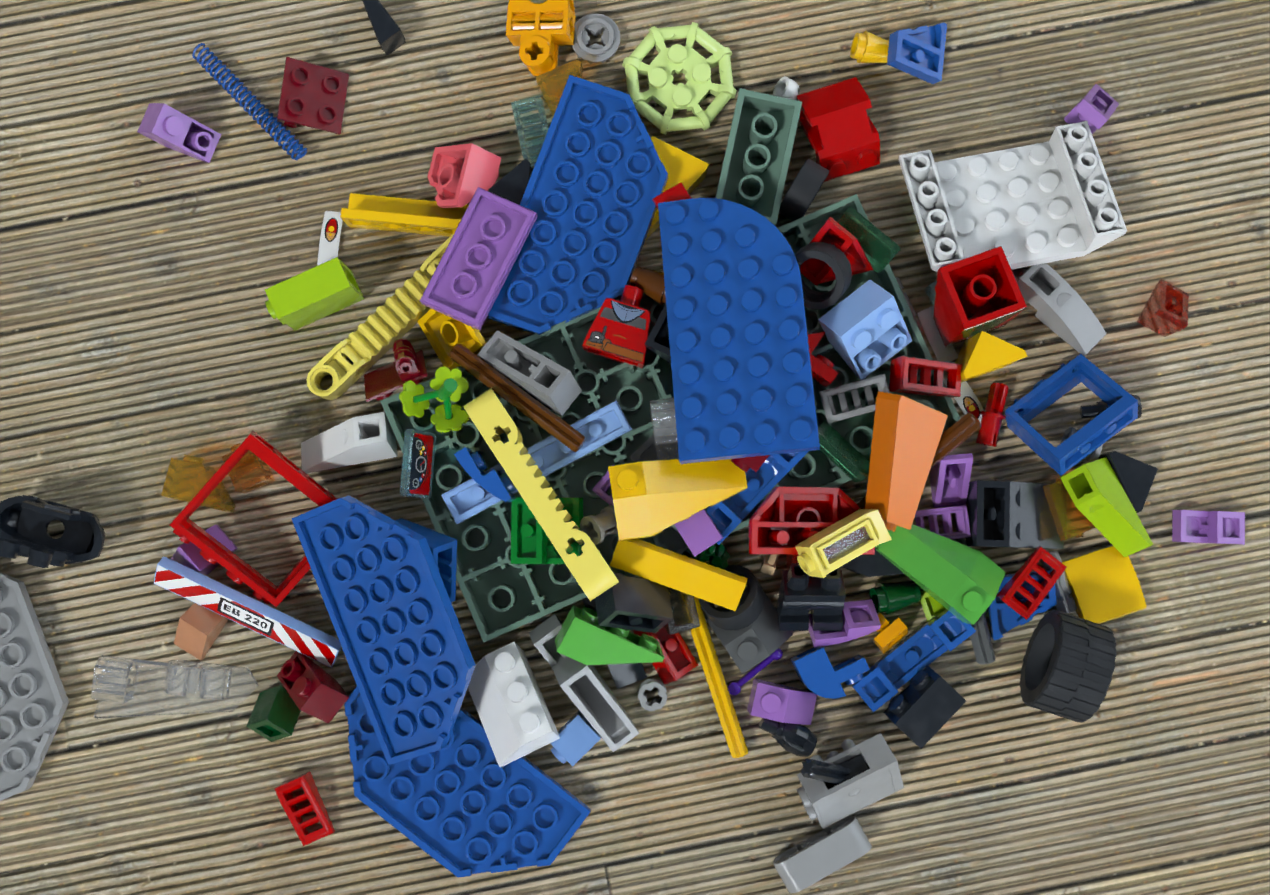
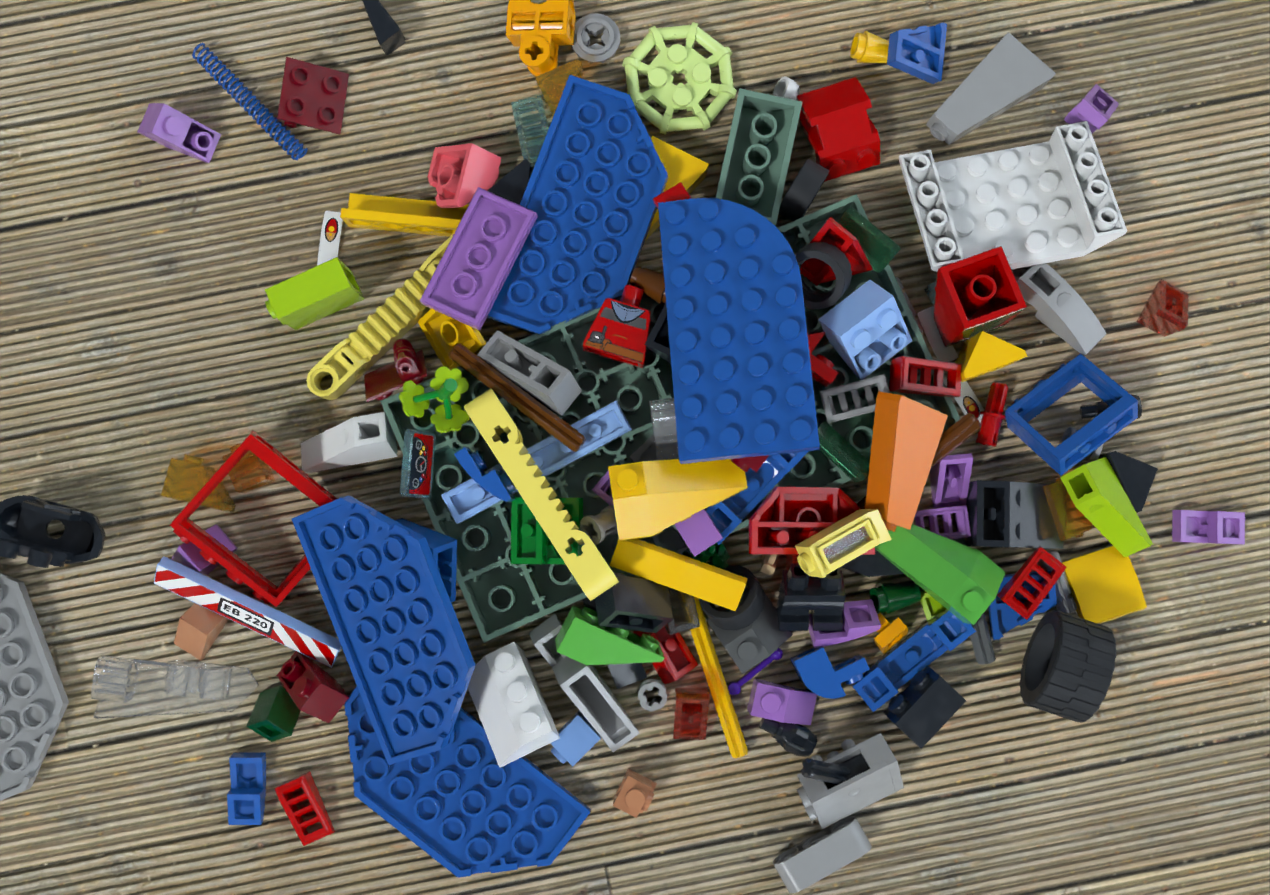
(247, 789): none -> blue slope
(634, 793): none -> nougat brick
(690, 713): none -> clear red slope
(994, 86): none -> light grey slope

